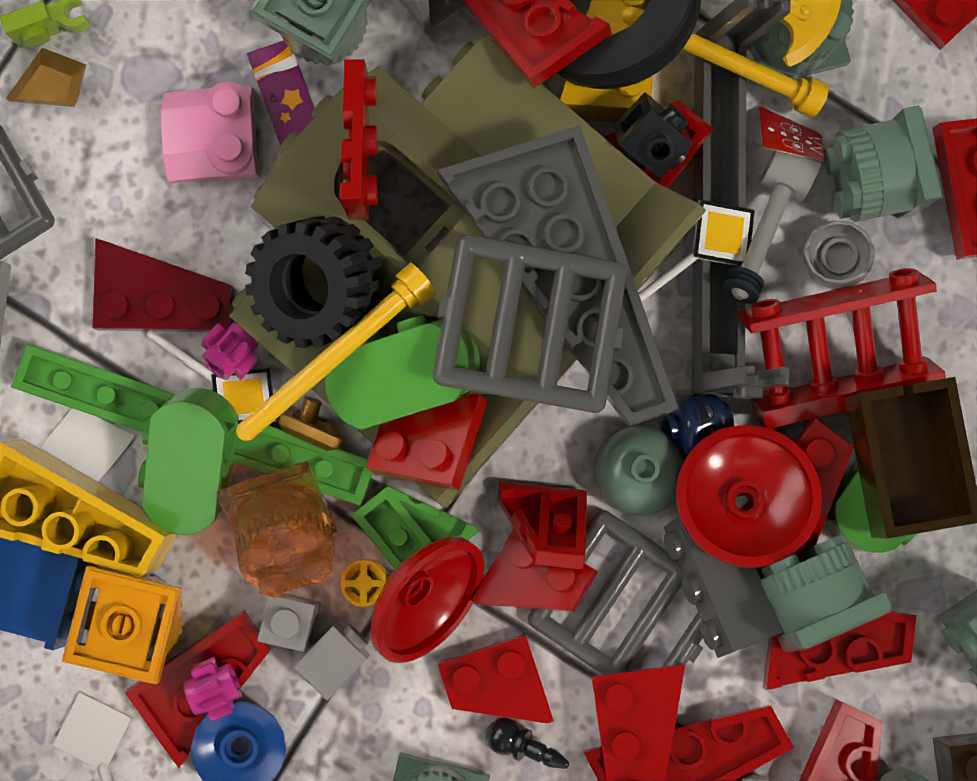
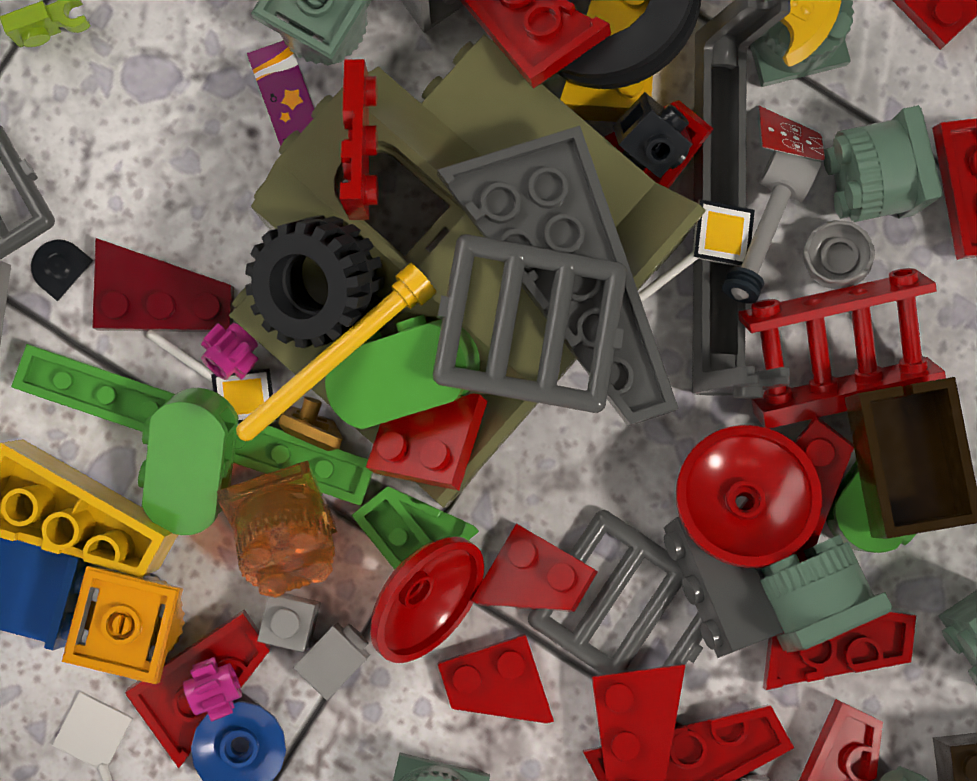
(50, 80): pearl gold piece -> none
(58, 266): none -> black piece
(87, 443): white sticker -> none
(210, 134): bright pink slope -> none
(360, 590): yellow wheel -> none
(506, 738): black bar -> none
(547, 522): red wing -> none
(638, 470): sand green cylinder -> none
(696, 419): dark blue head -> none
(805, 94): yellow piece -> none

